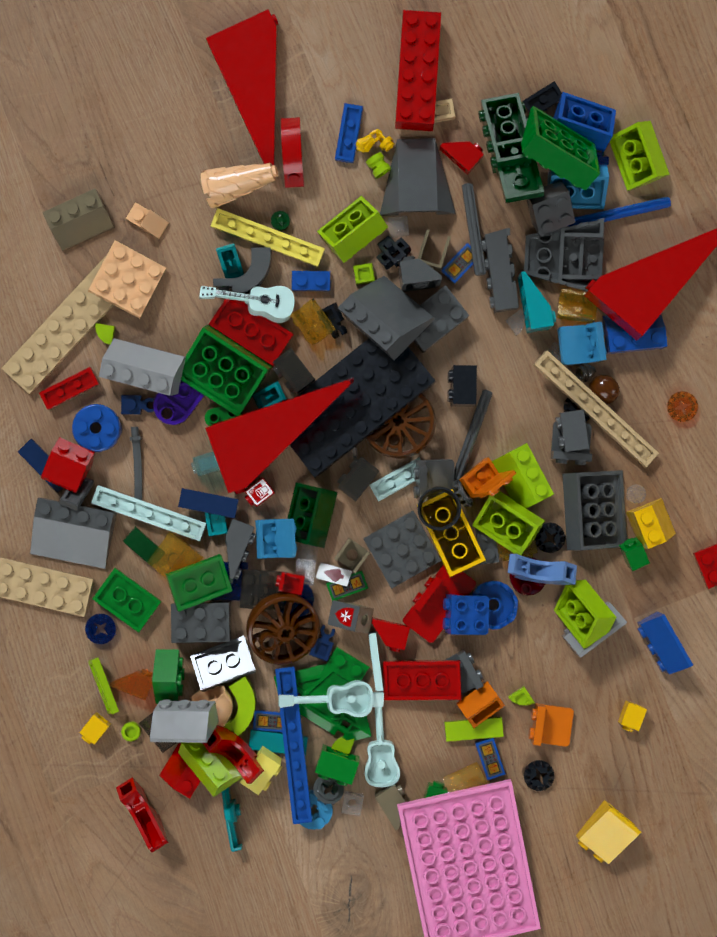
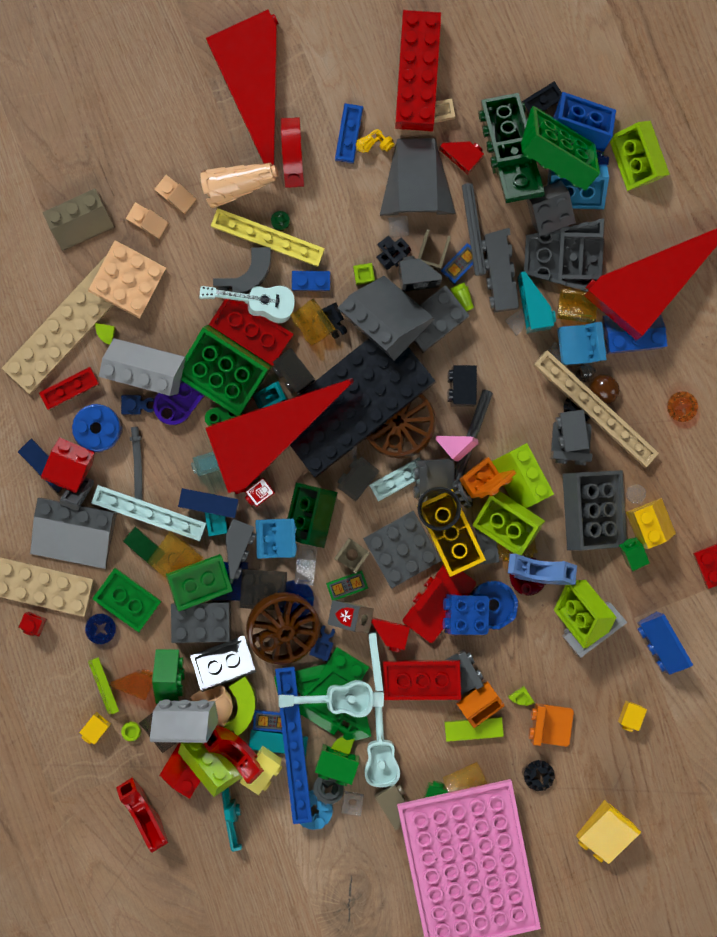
(32, 624): none -> red brick
(175, 194): none -> light nougat slope
(230, 261): teal slope -> none
(290, 583): red bracket -> none
(333, 574): white sticker -> none
(353, 229): lime slope -> none
(378, 165): lime wheel -> none
(457, 446): none -> bright pink slope
(463, 296): none -> lime cone
(490, 758): tile -> none
(559, 538): black gear -> none
(625, 211): blue axle -> none

